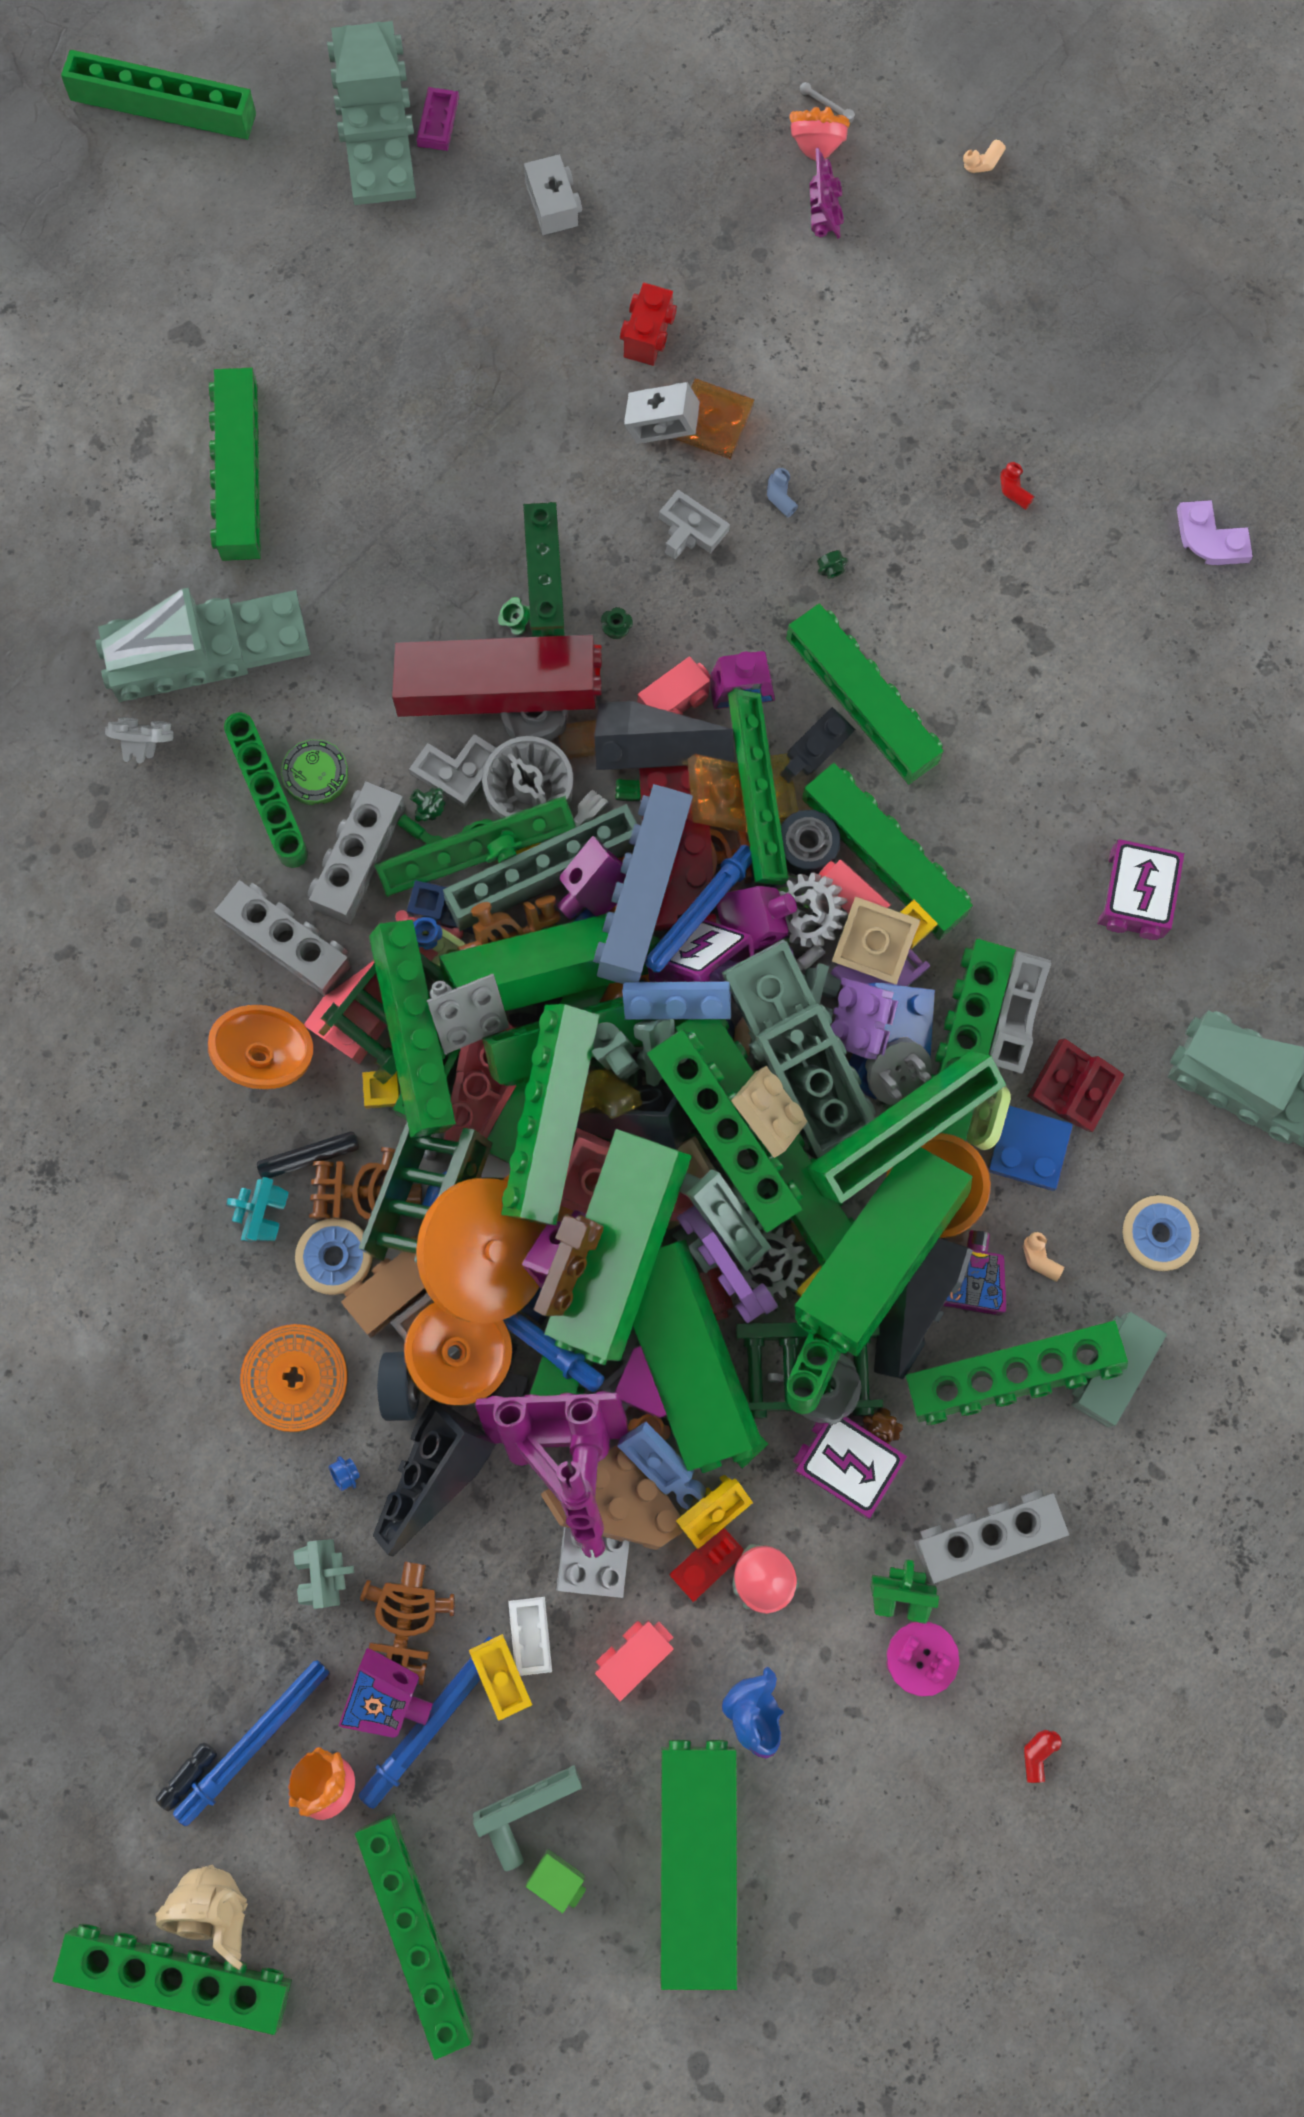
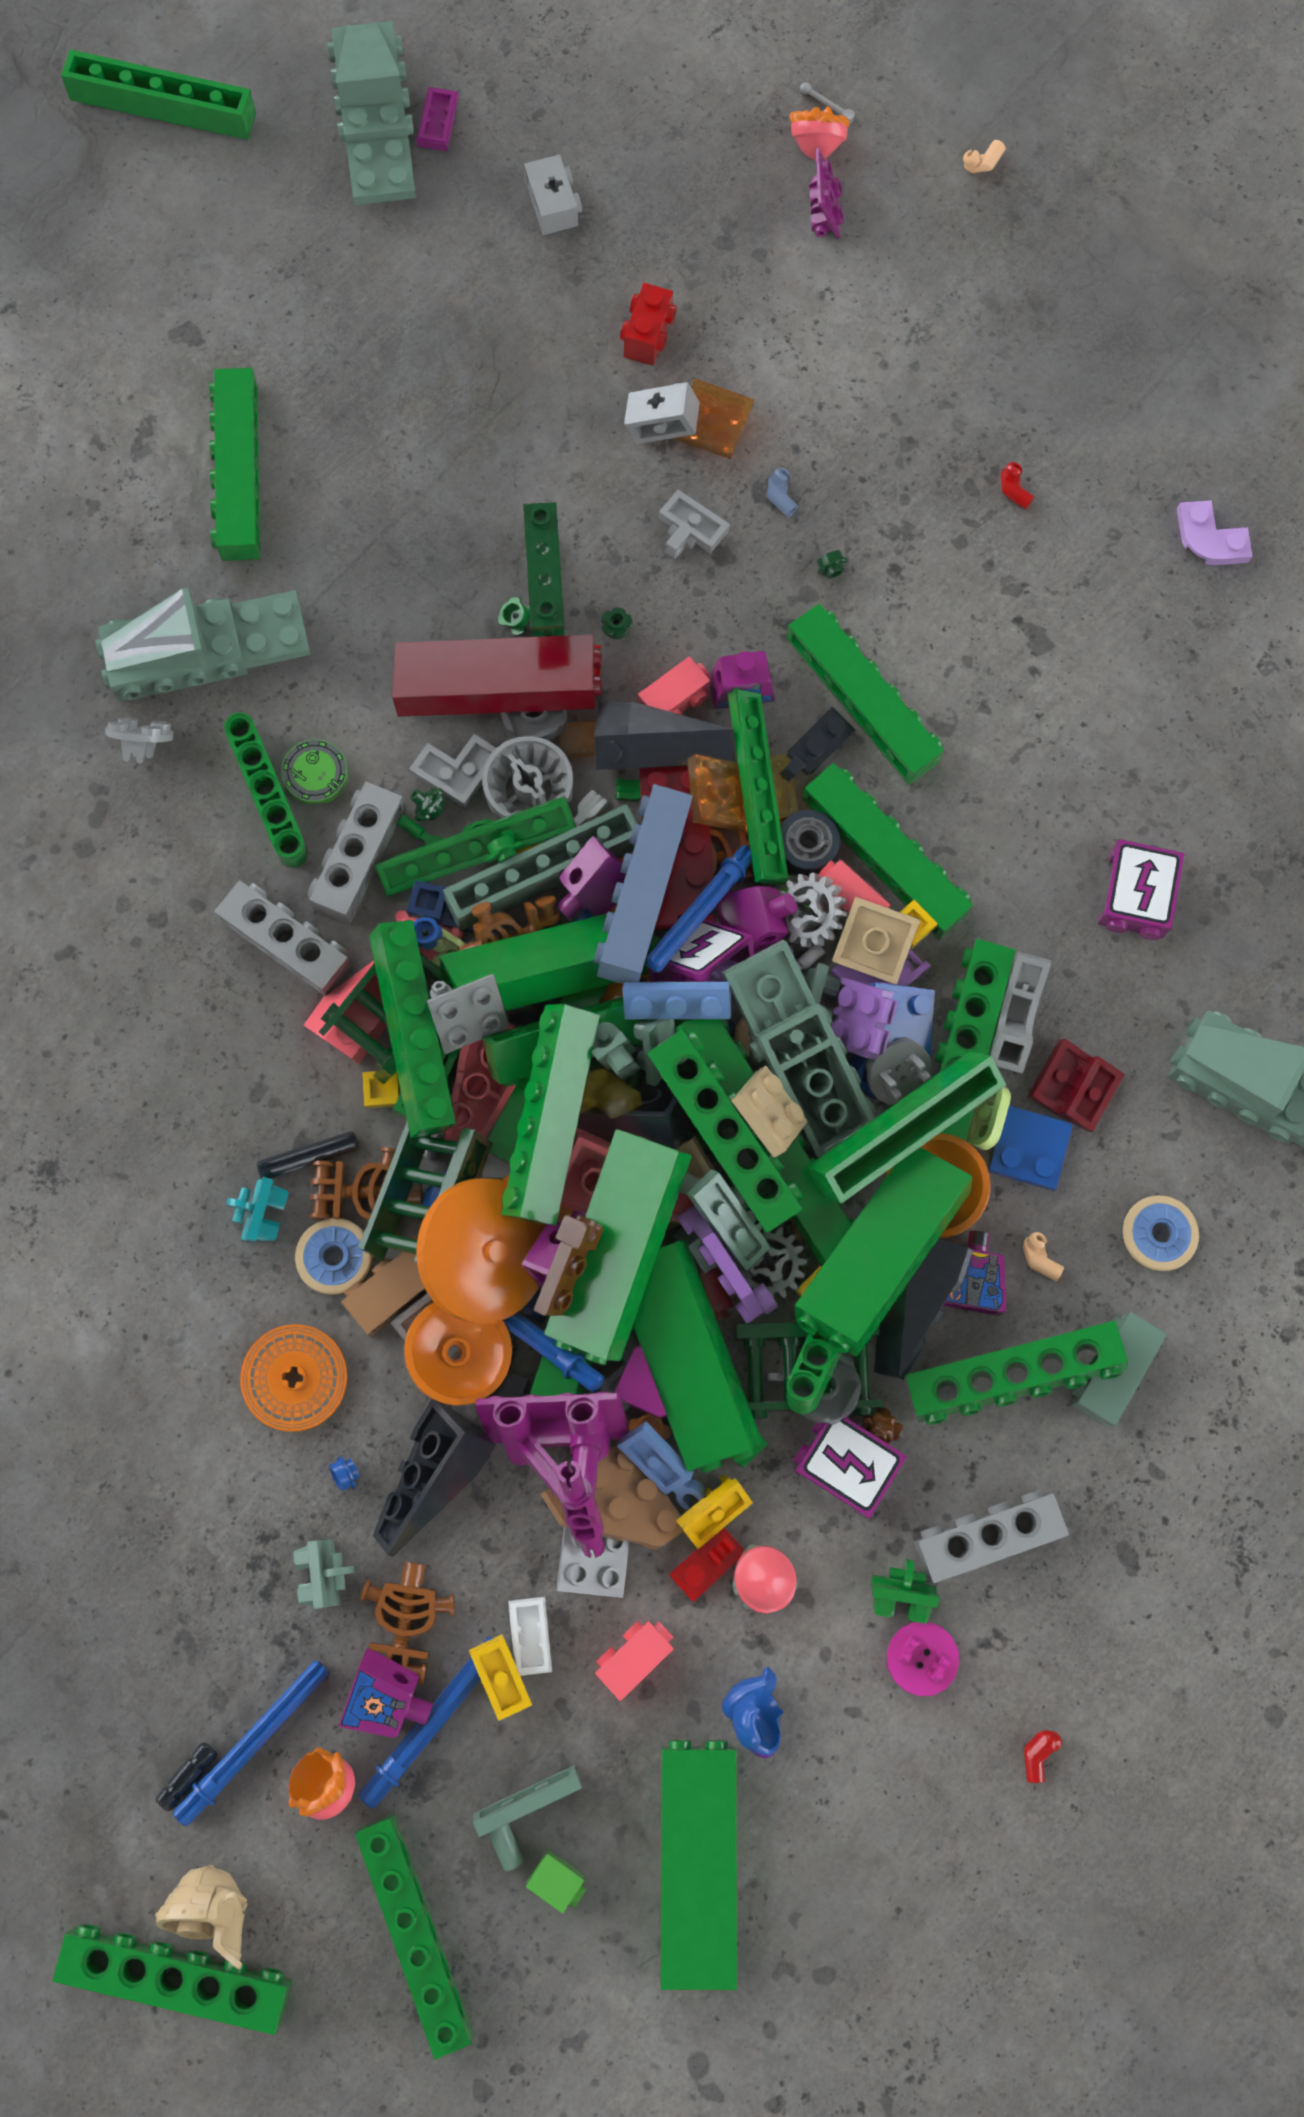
(260, 1047): orange dish -> none
(396, 1391): black wheel -> none

